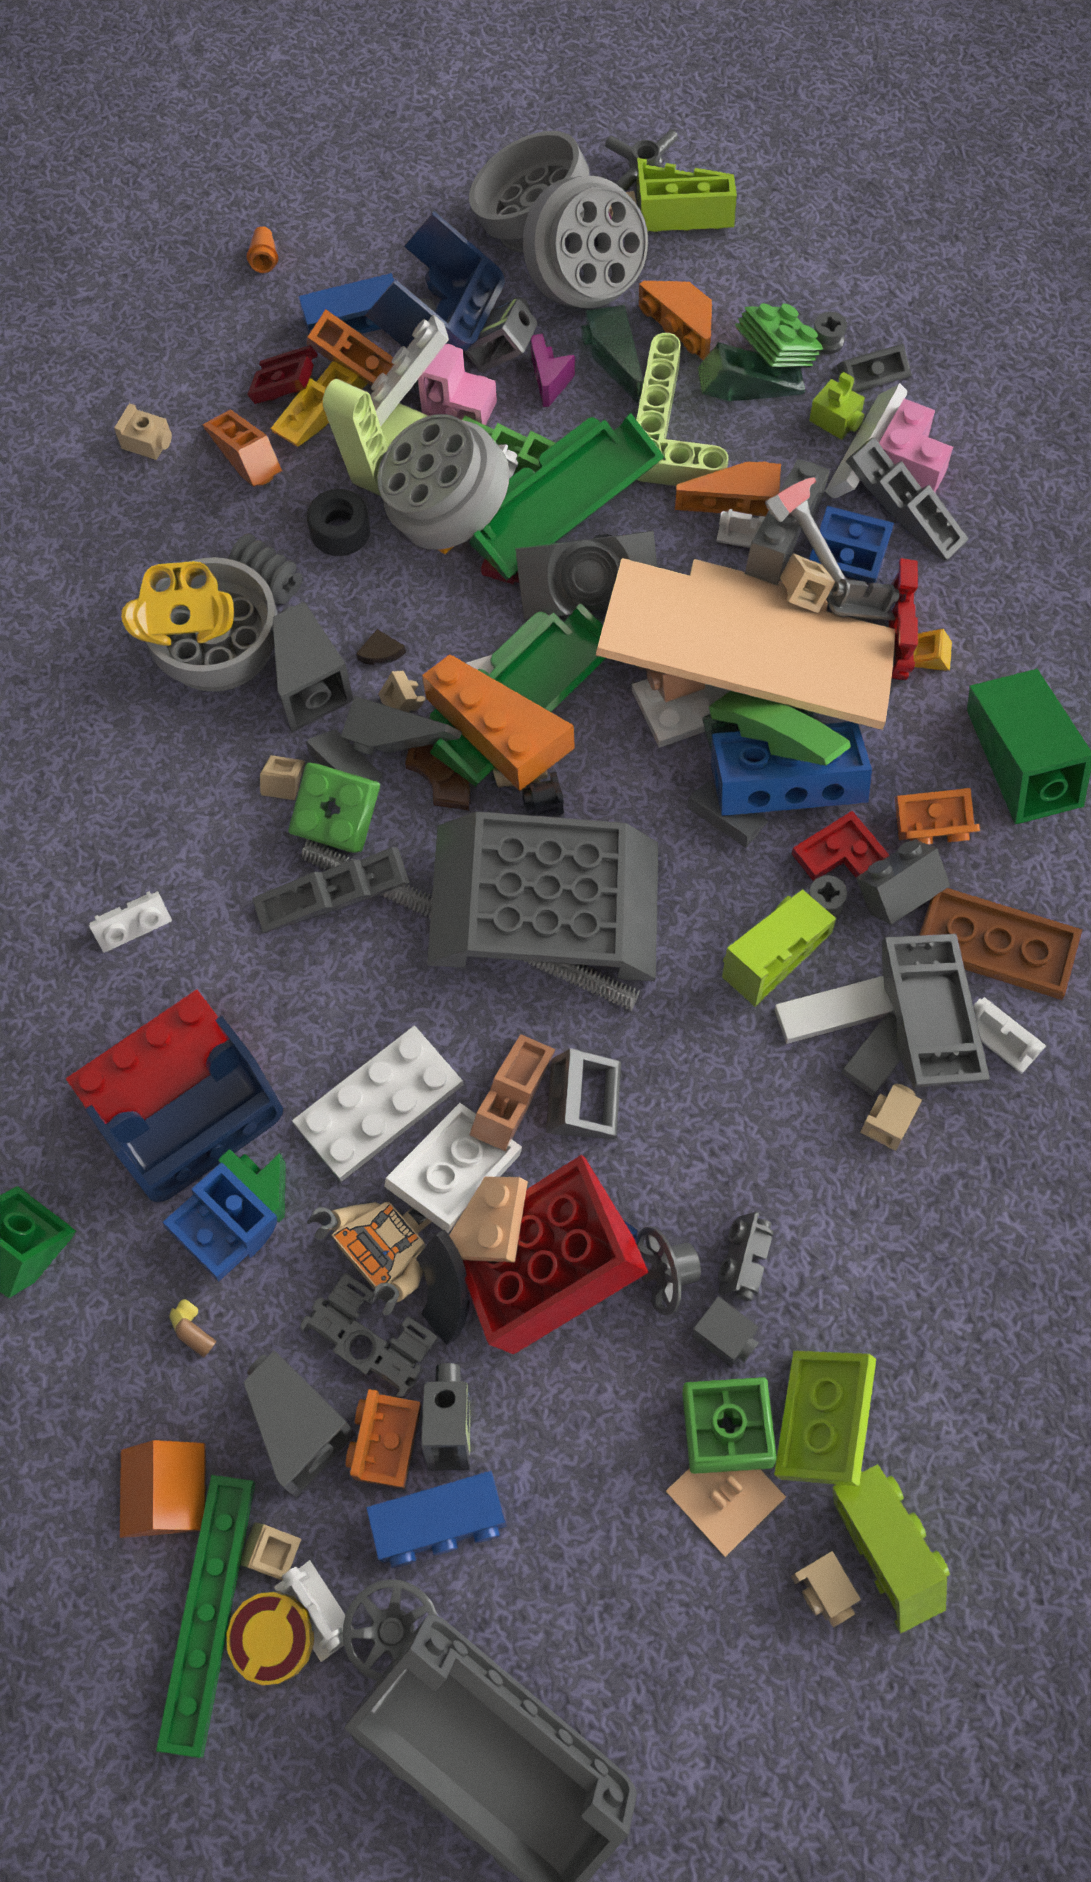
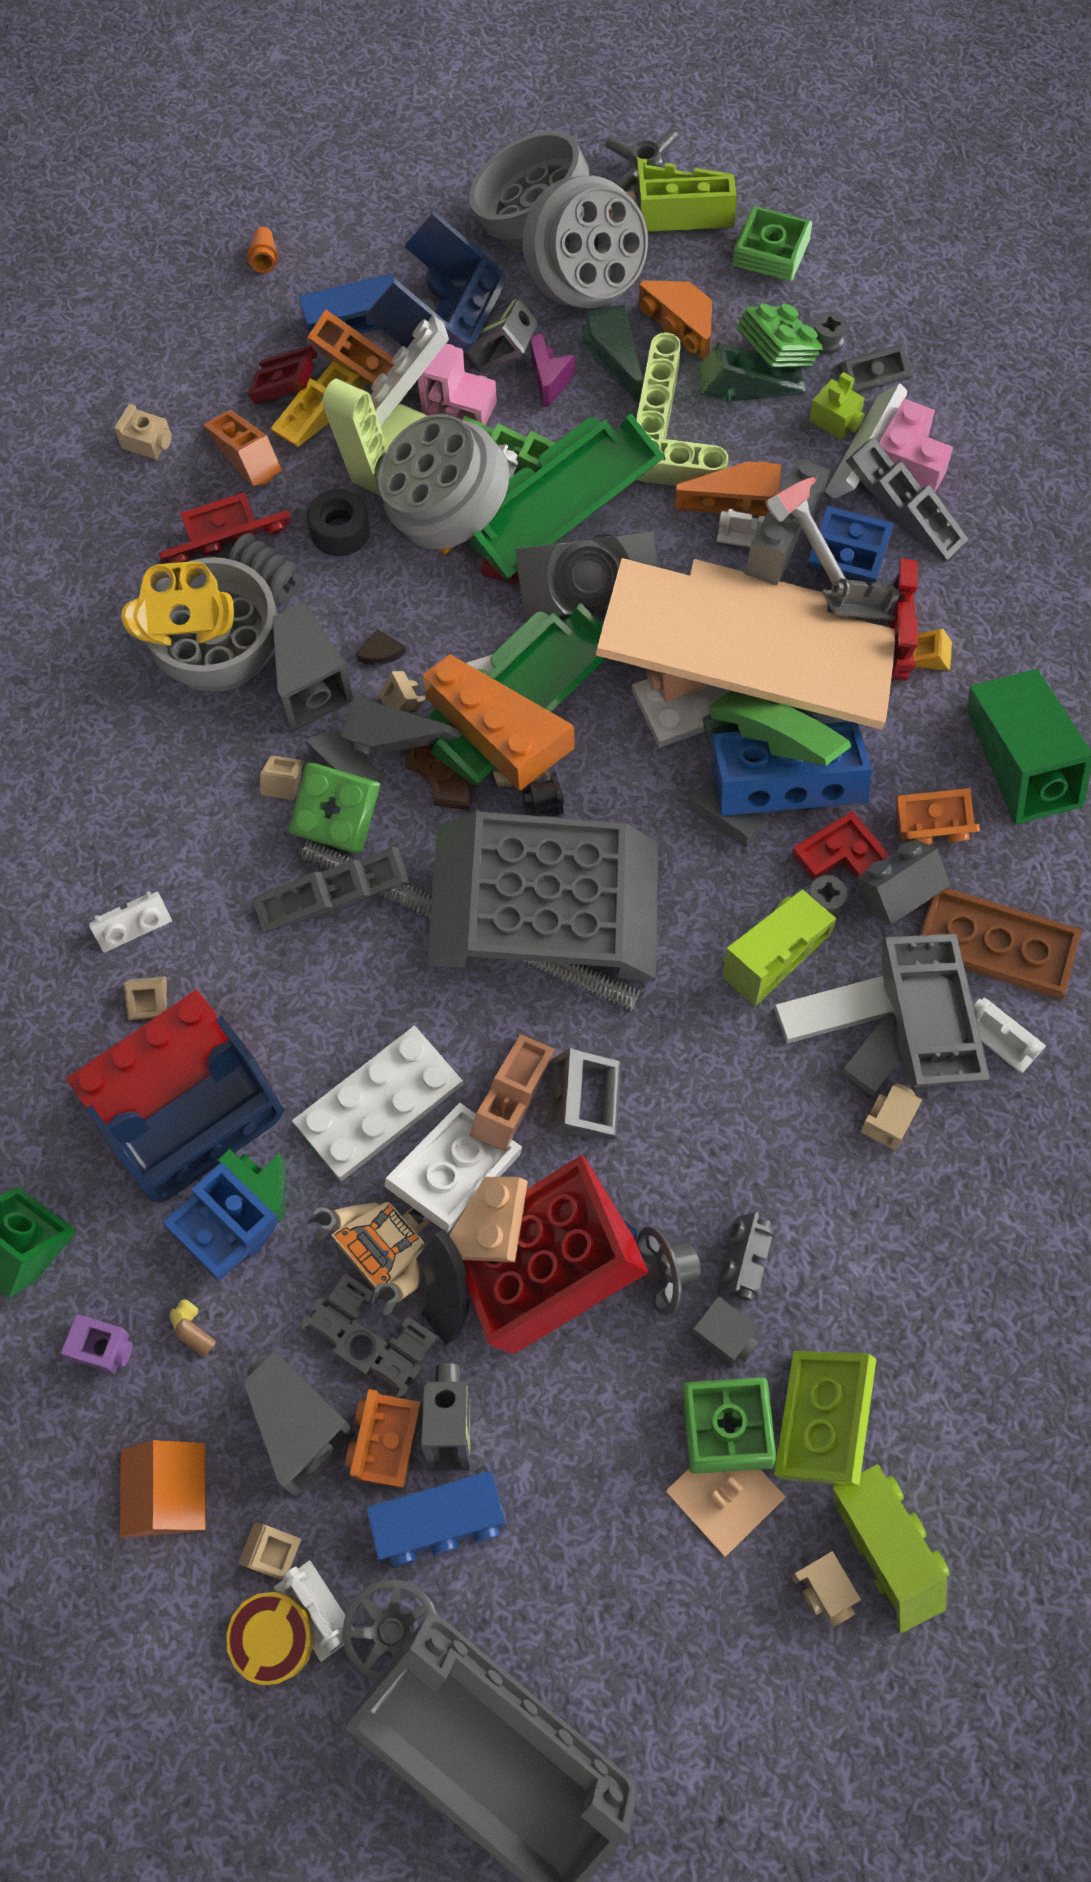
(85, 1338): none -> medium lavender brick
(145, 997): none -> tan slope
(206, 1617): green plate -> none
(221, 524): none -> red bracket
(772, 243): none -> bright green brick
(806, 583): tan brick -> none

